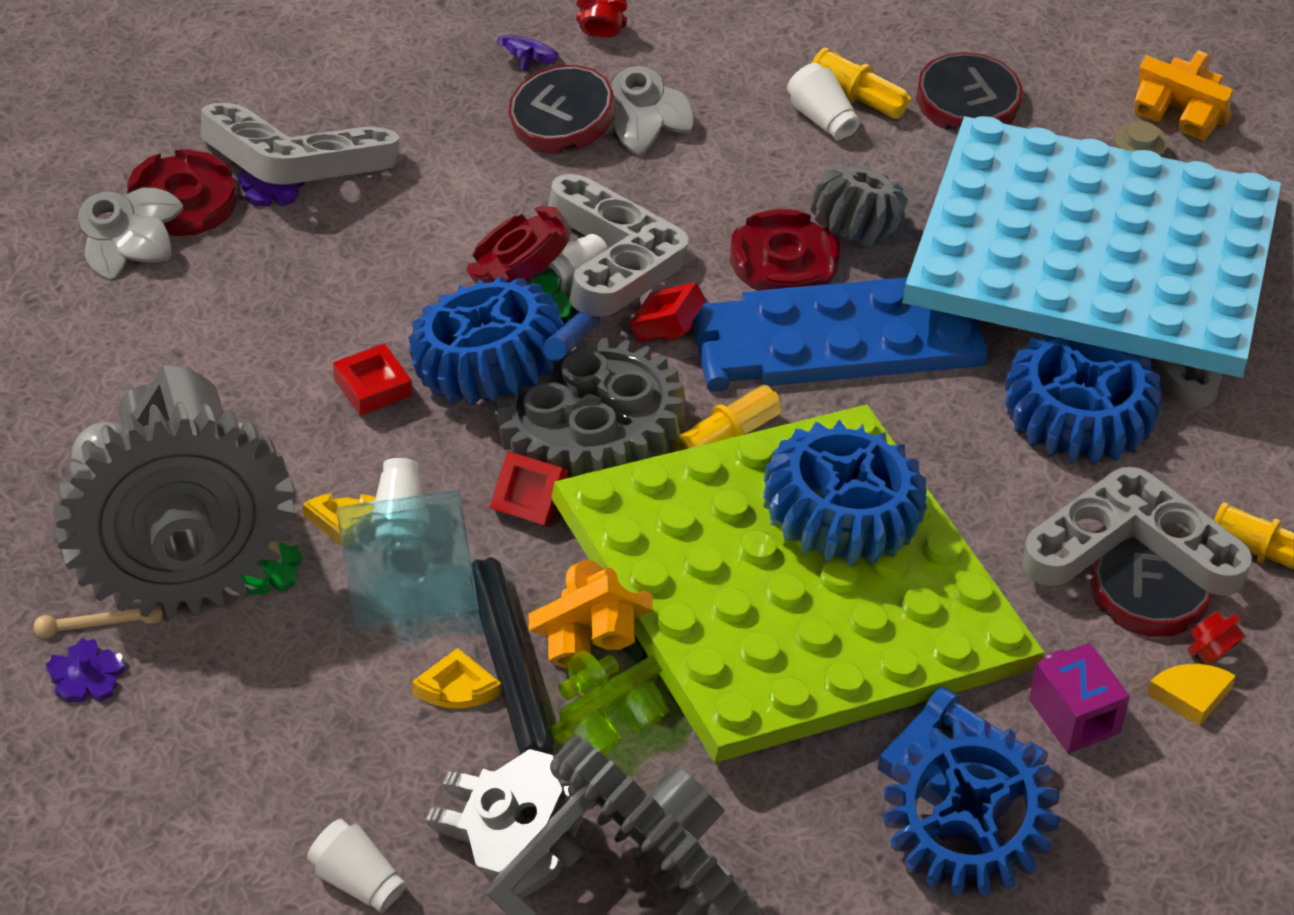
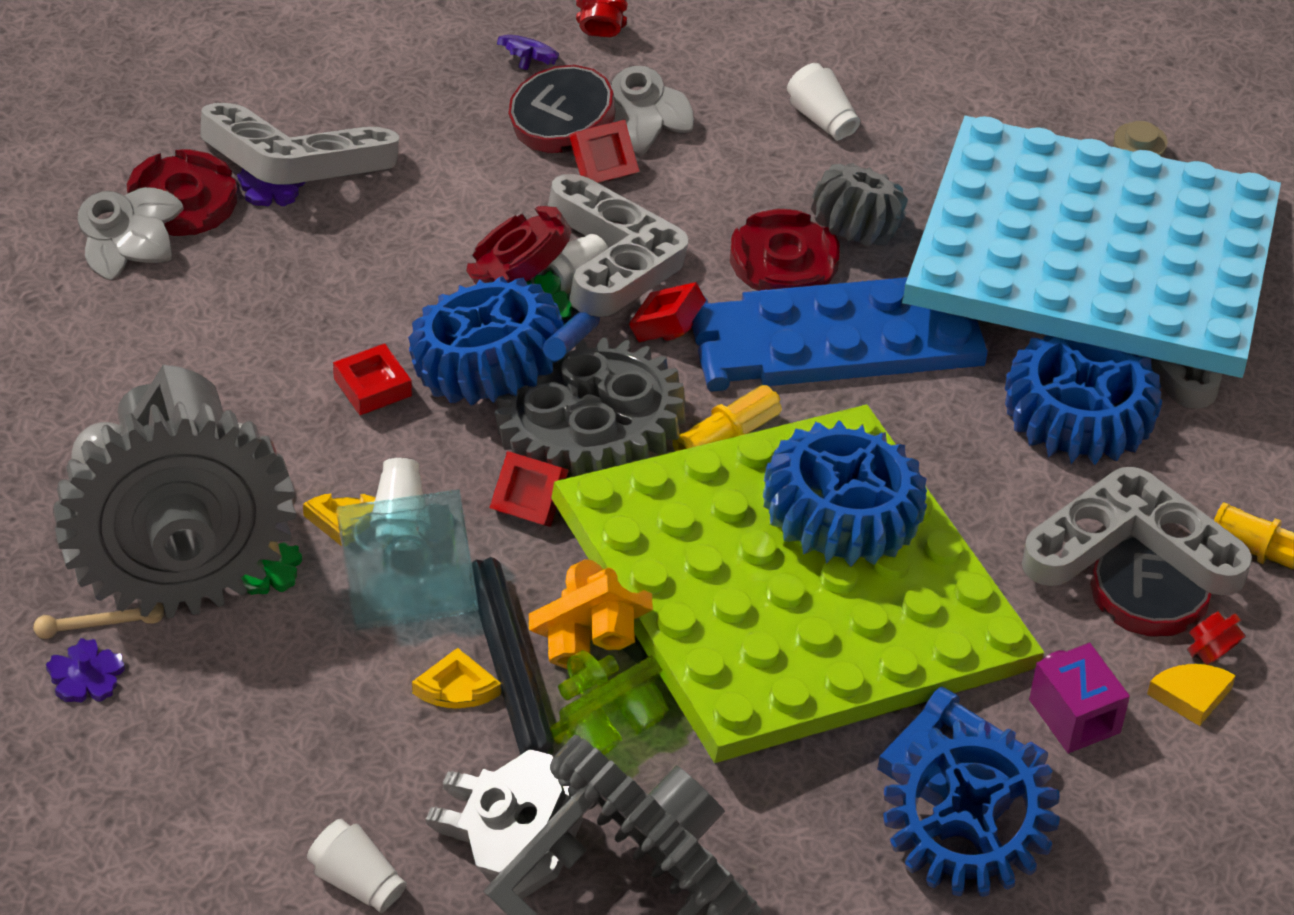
(604, 152): none -> red plate
(863, 85): yellow axle -> none
(968, 87): black tile -> none
(1187, 88): light orange hips -> none

